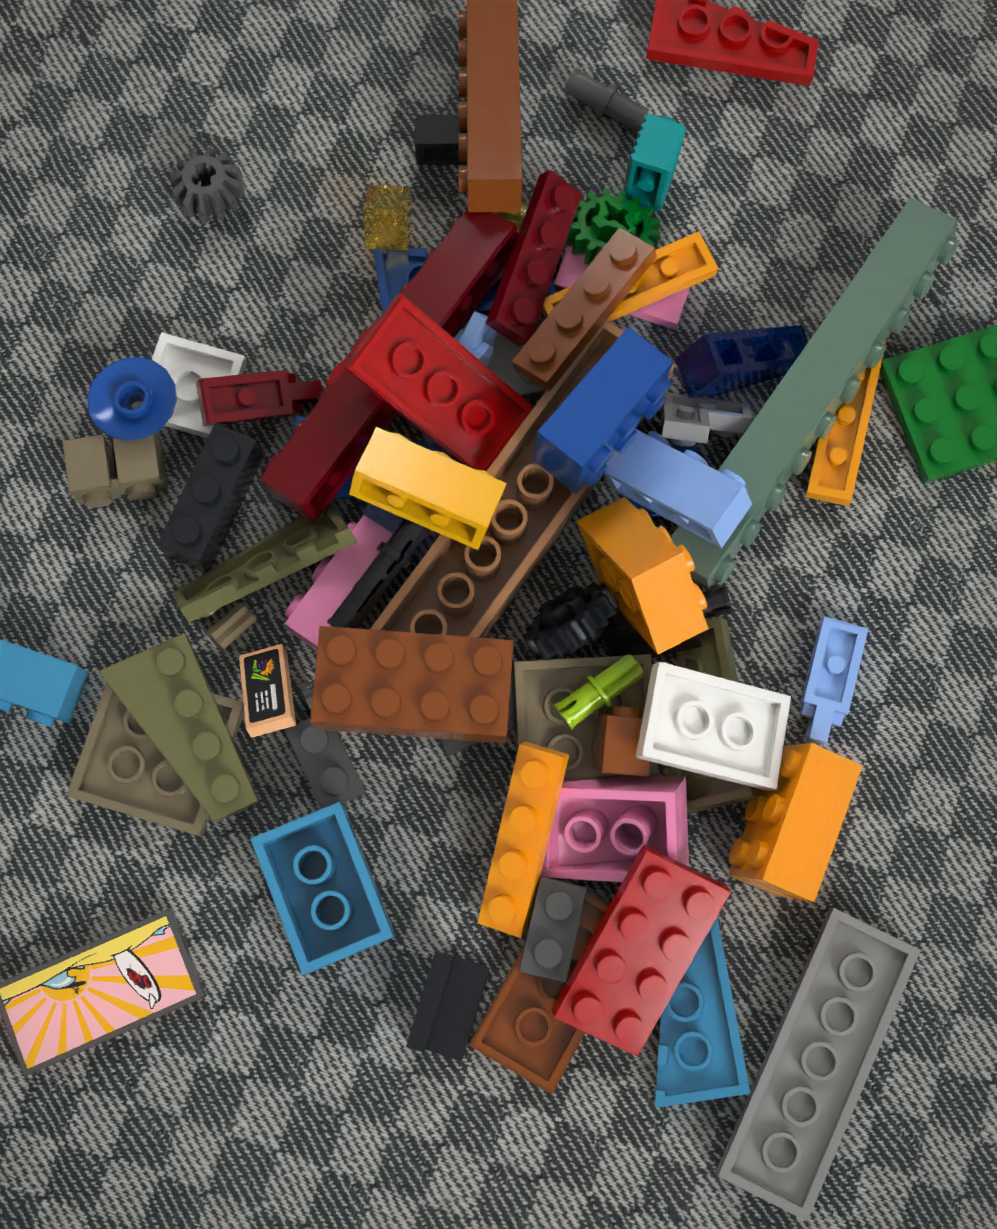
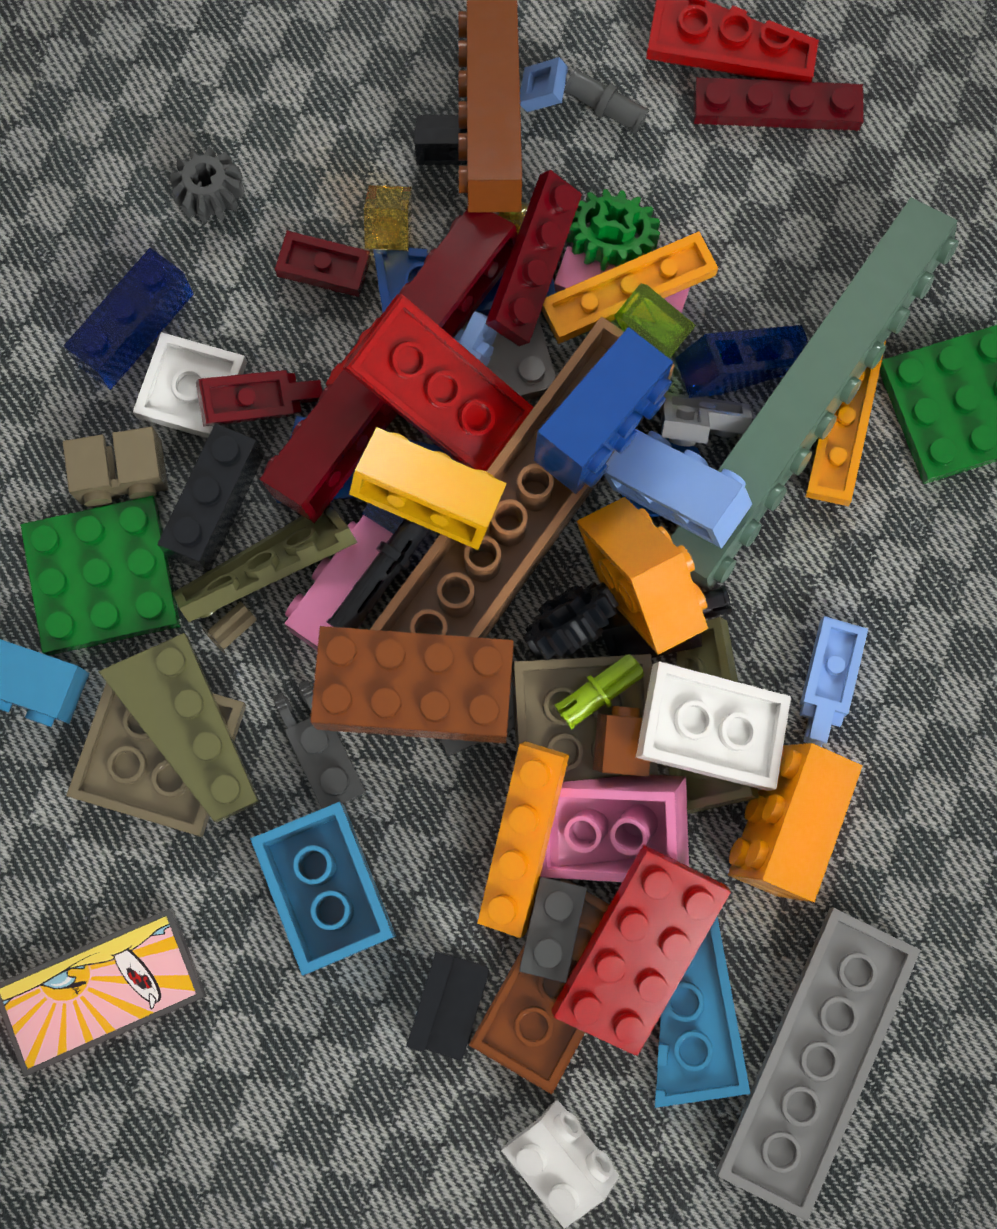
(99, 576): none -> green plate
(125, 384): blue dish -> none
(129, 318): none -> clear blue brick
(267, 690): tile -> none
(323, 263): none -> dark red plate
(543, 84): none -> medium blue plate
(562, 1164): none -> white bracket
(584, 309): dark orange plate -> none
(653, 160): teal brick -> none
(654, 320): none -> clear neon green slope
(778, 103): none -> dark red plate

